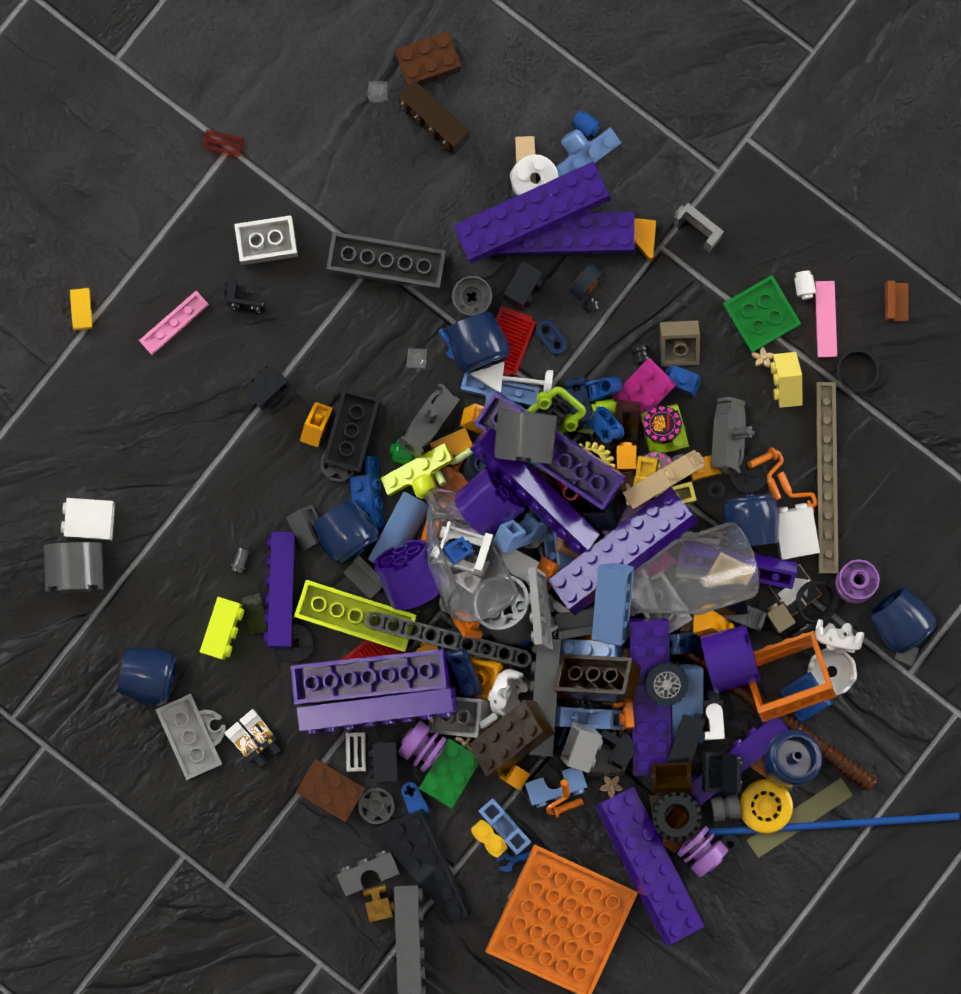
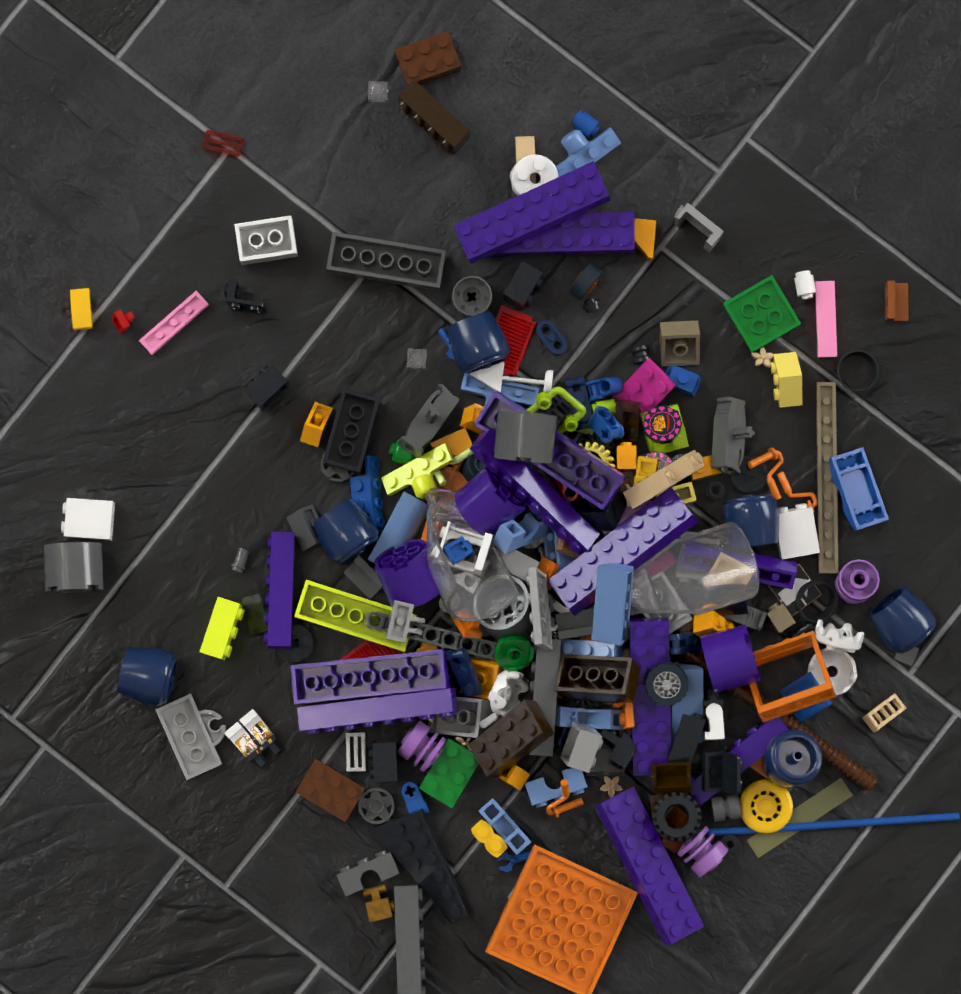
(122, 321): none -> red tile
(400, 621): none -> light grey hinge
(513, 643): none -> green plate
(857, 489): none -> slope
(871, 722): none -> tan slope

